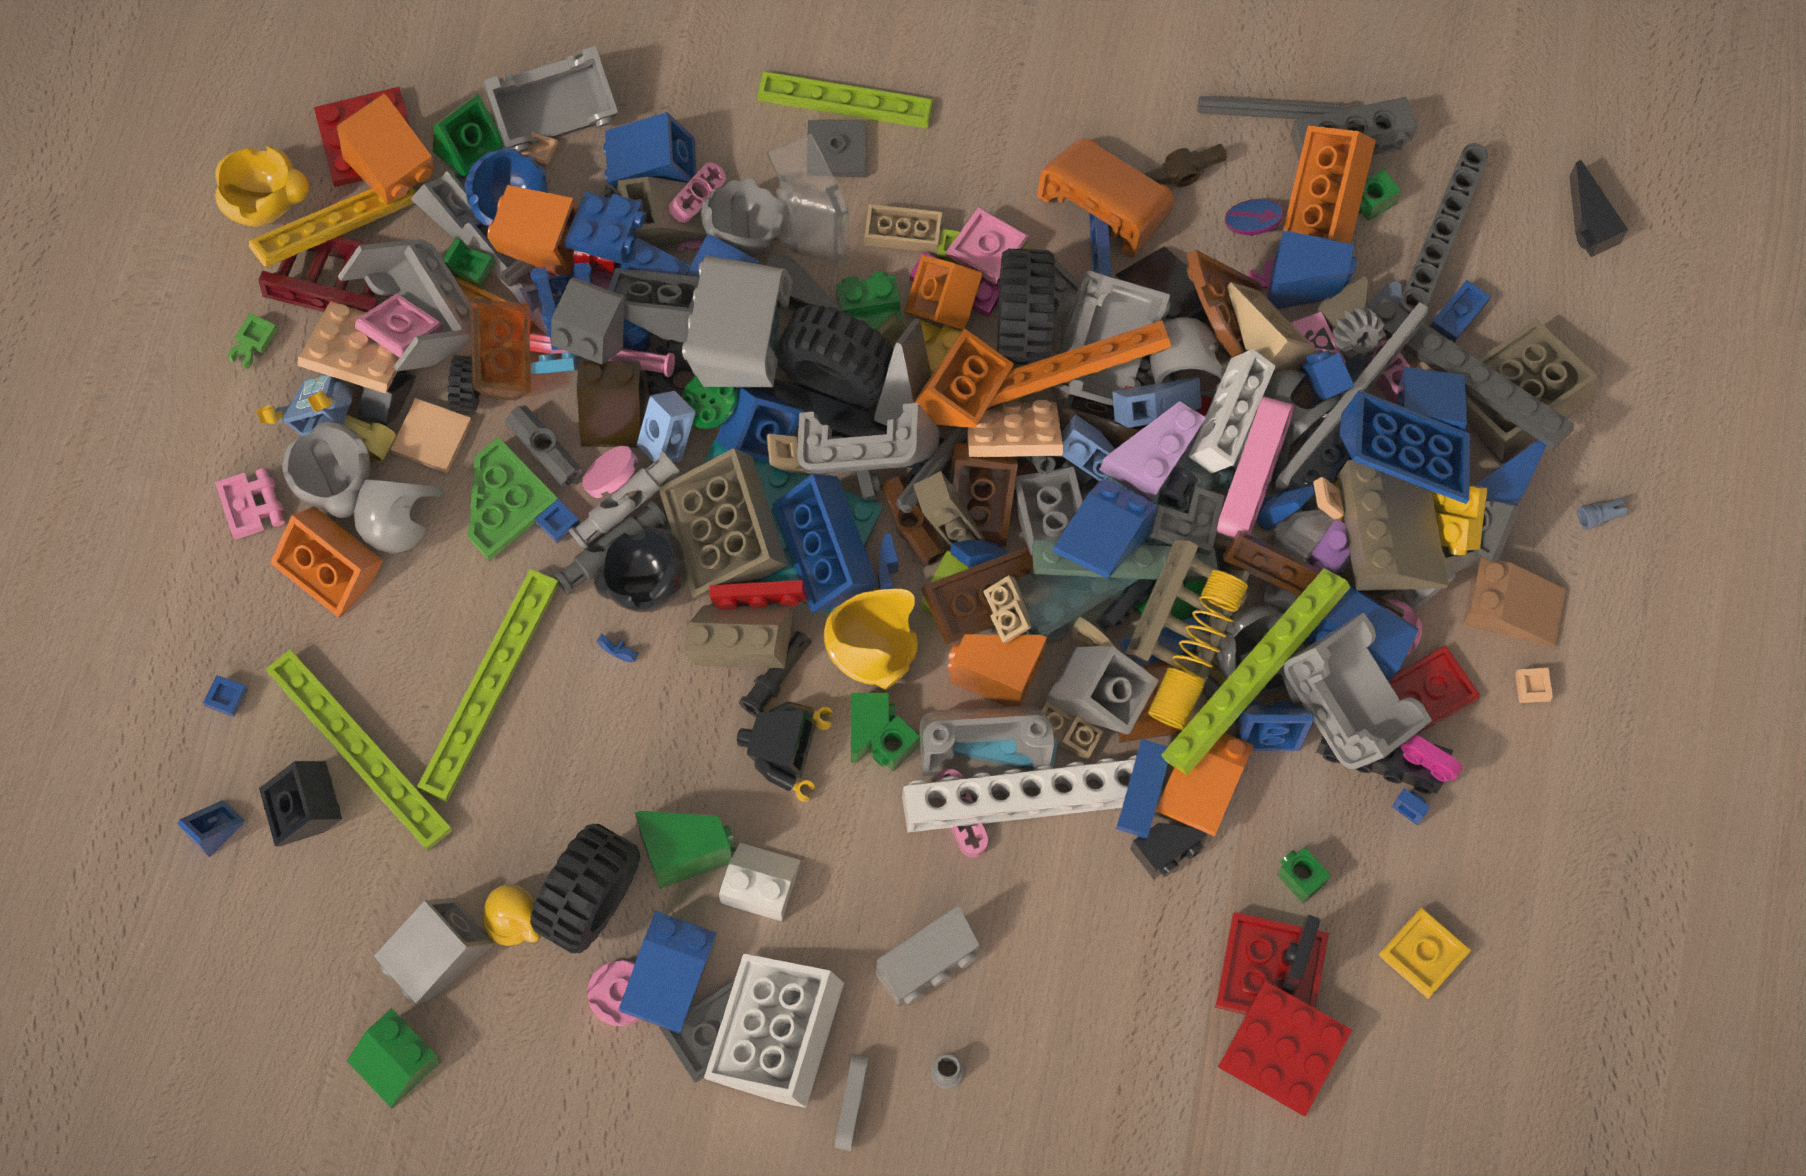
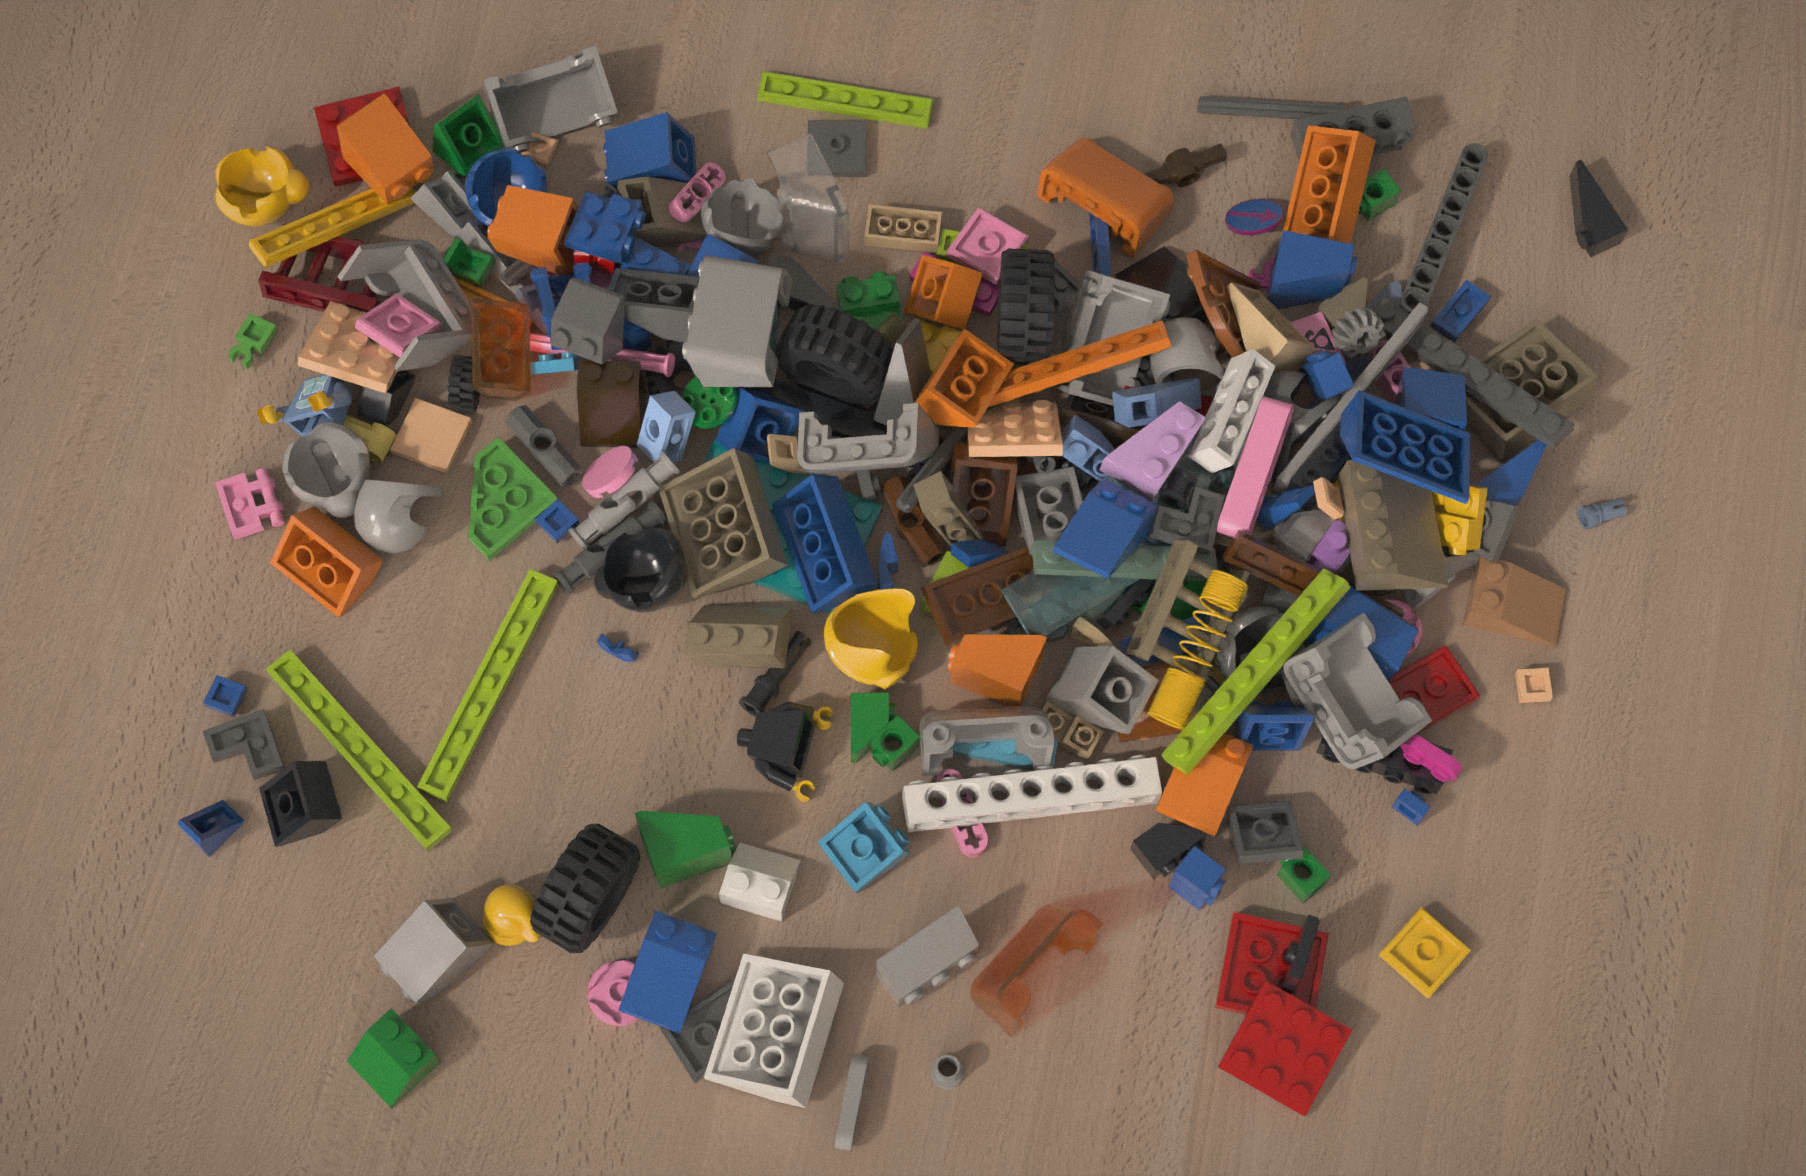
(248, 736): none -> dark grey plate
(758, 594): red plate -> none
(865, 845): none -> dark azure plate
(999, 986): none -> clear orange windscreen
(1008, 608): tan slope -> none
(1143, 789): blue tile -> none
(1198, 879): none -> blue brick
(1264, 832): none -> dark grey plate

